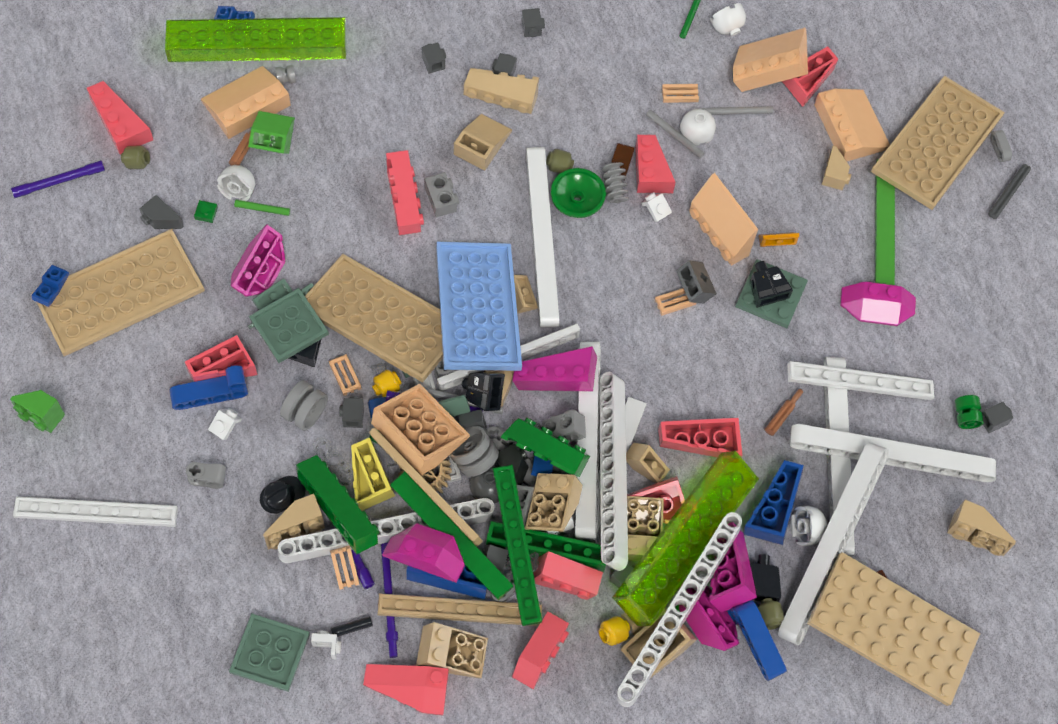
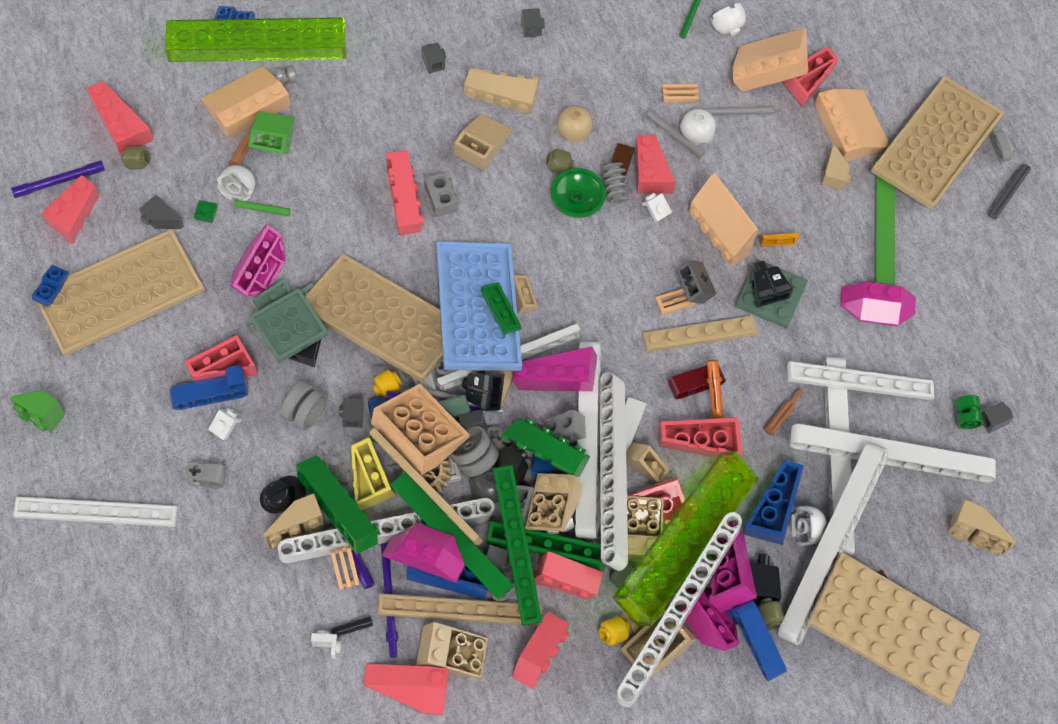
(71, 208): none -> coral wedge
(269, 652): sand green plate -> none
(350, 388): light nougat tile -> none
(500, 308): none -> green tile
(505, 63): dark grey brick -> none
(542, 237): white beam -> none
(575, 123): none -> tan cylinder
(691, 382): none -> dark red beam
(699, 334): none -> tan plate
(715, 389): none -> orange pin

